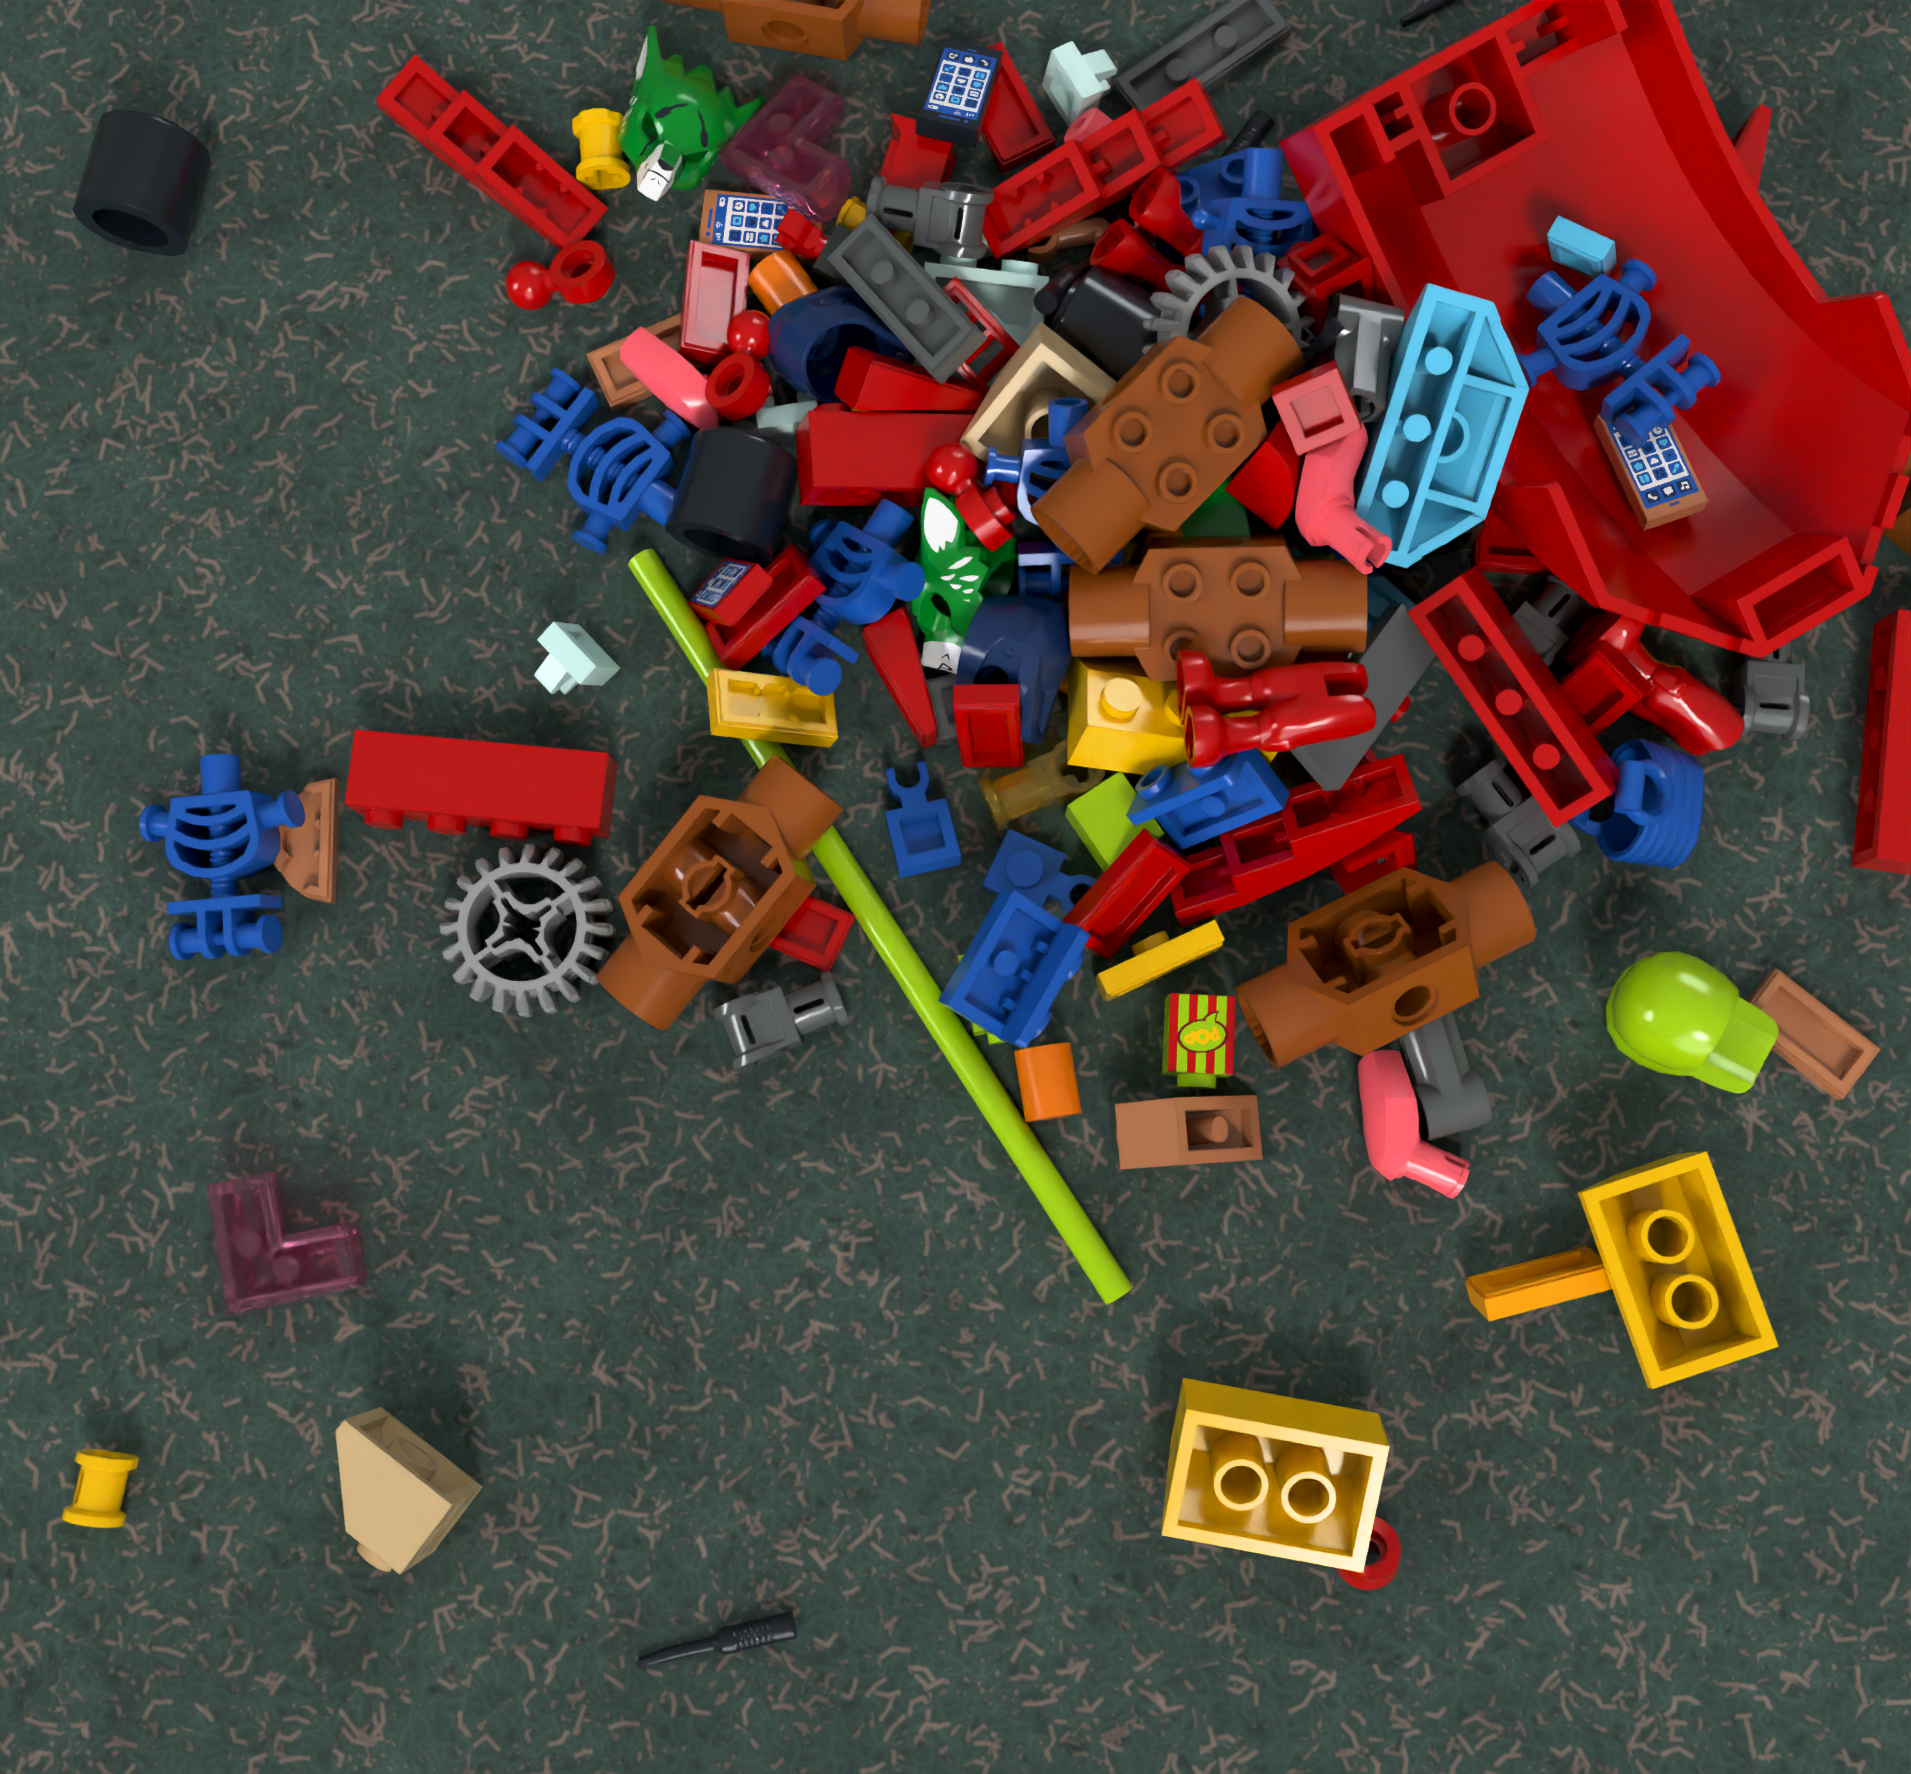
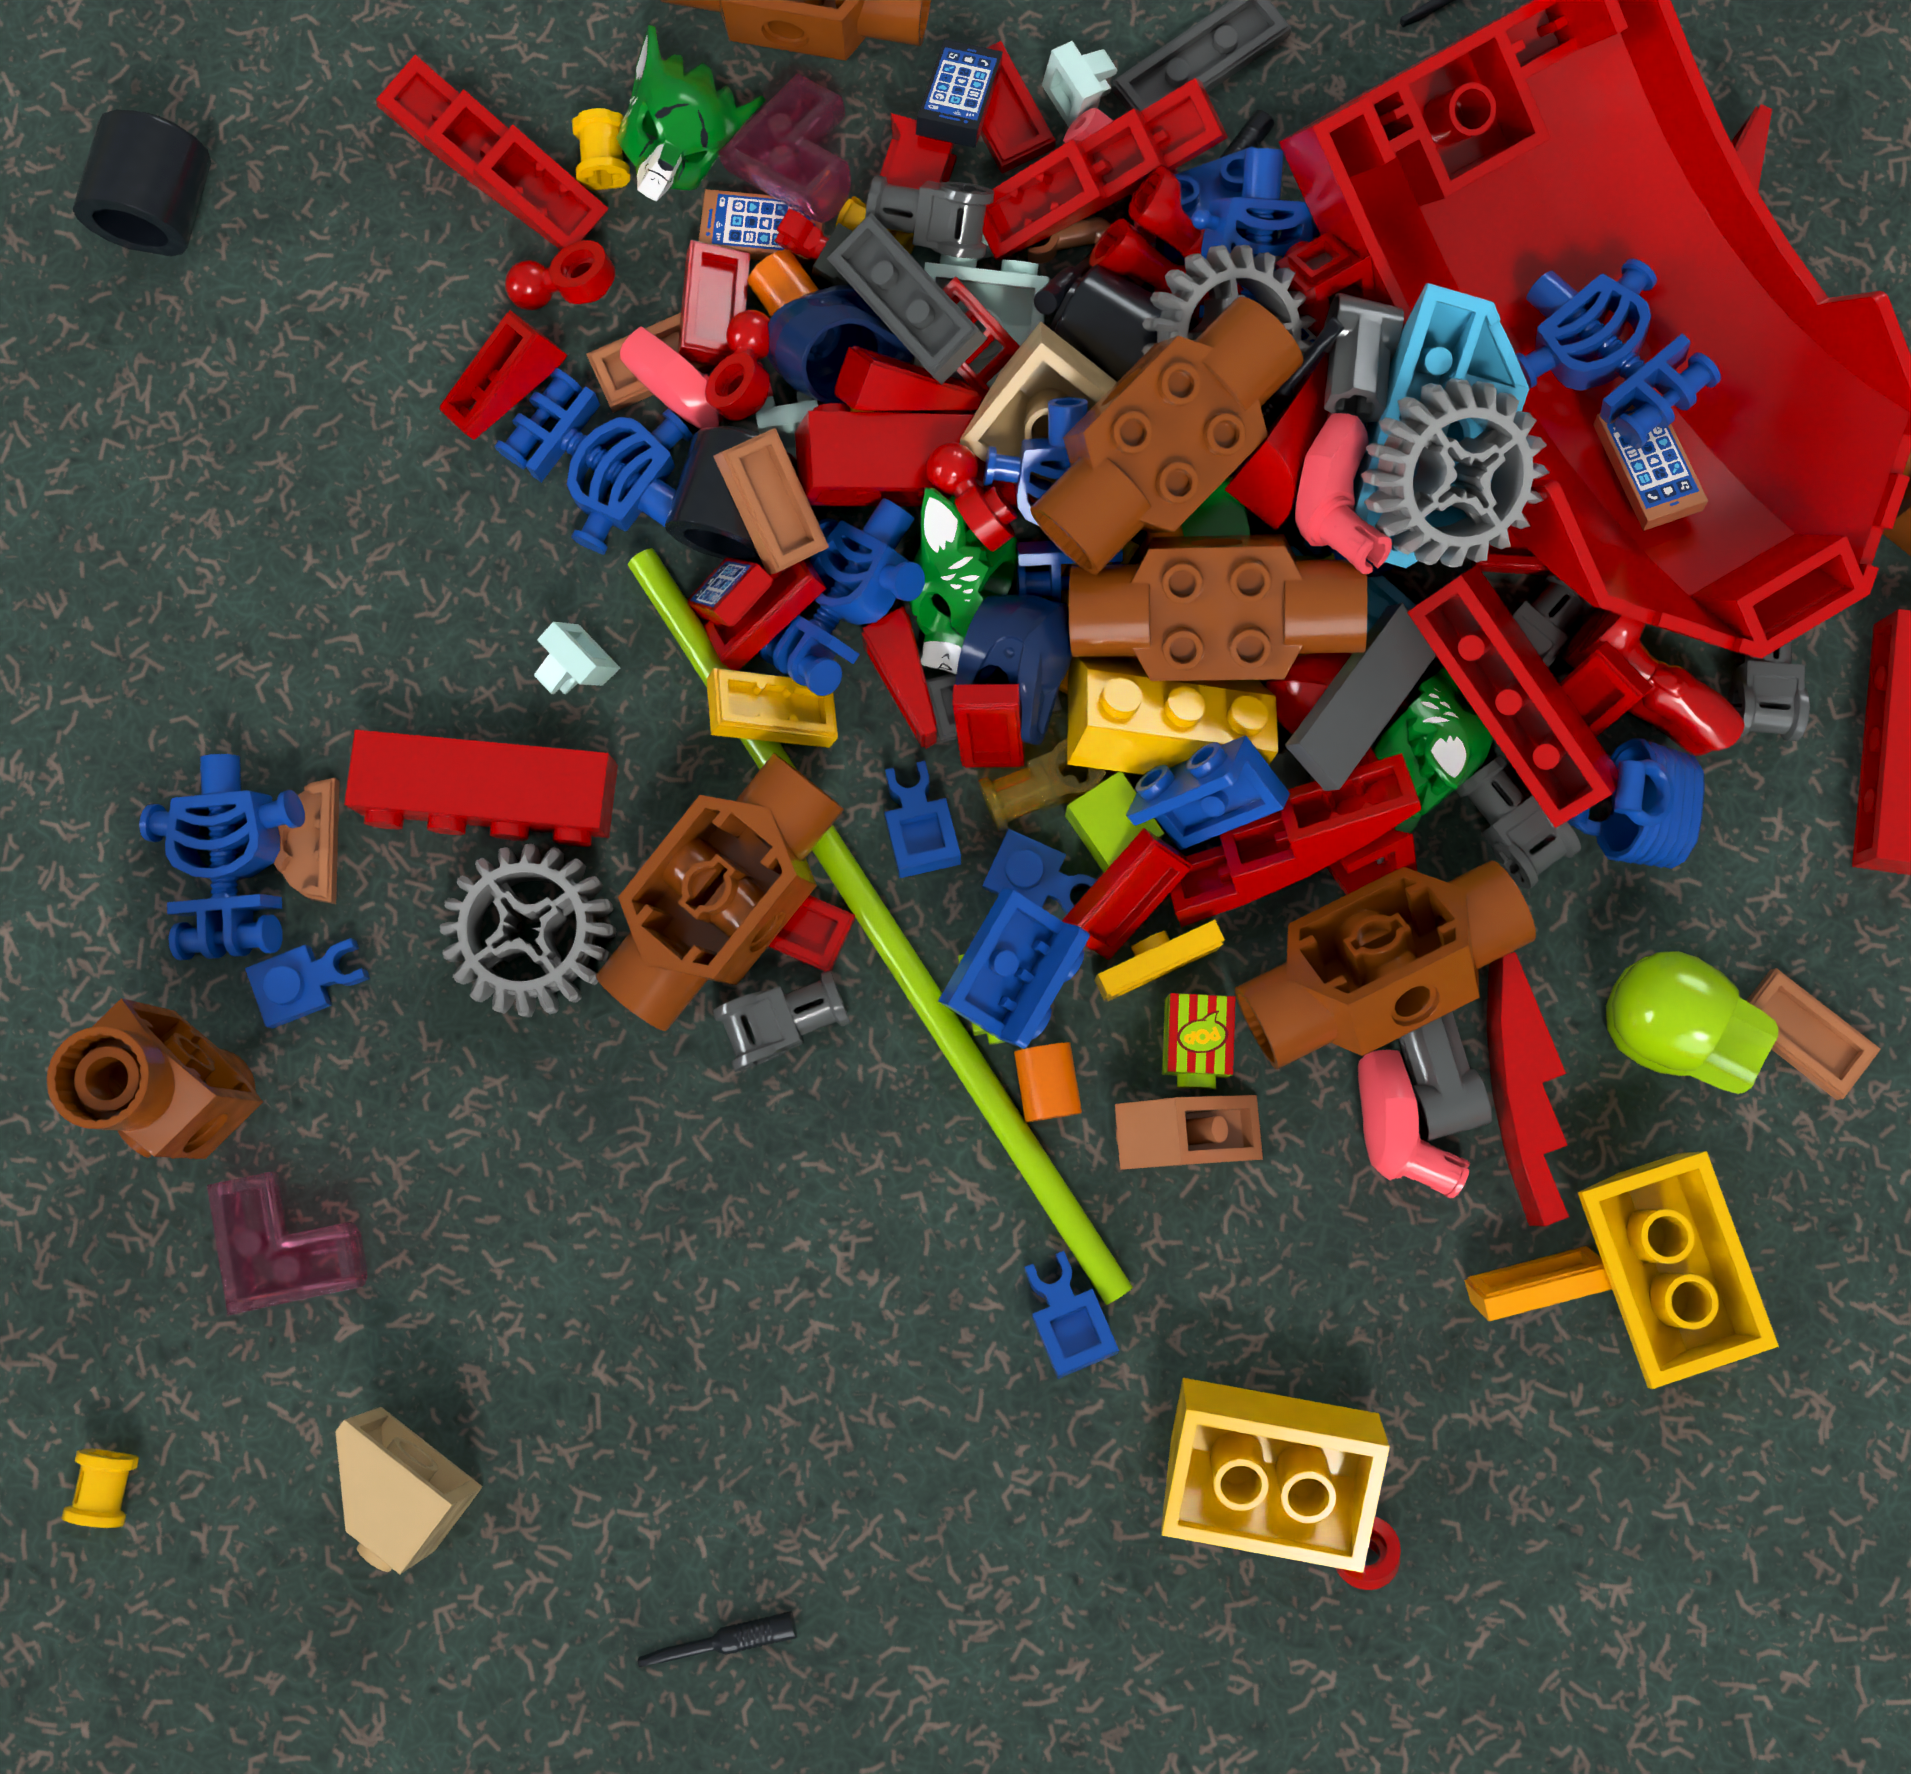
(145, 1077): none -> dark orange brick
(297, 982): none -> blue plate
(501, 375): none -> red slope
(771, 501): none -> nougat tile
(1072, 1325): none -> blue plate
(1292, 704): red piece -> none
(1316, 407): plate -> none
(1439, 742): none -> green piece
(1499, 451): none -> light grey gear
(1520, 1061): none -> red slope
(1581, 249): medium azure tile -> none

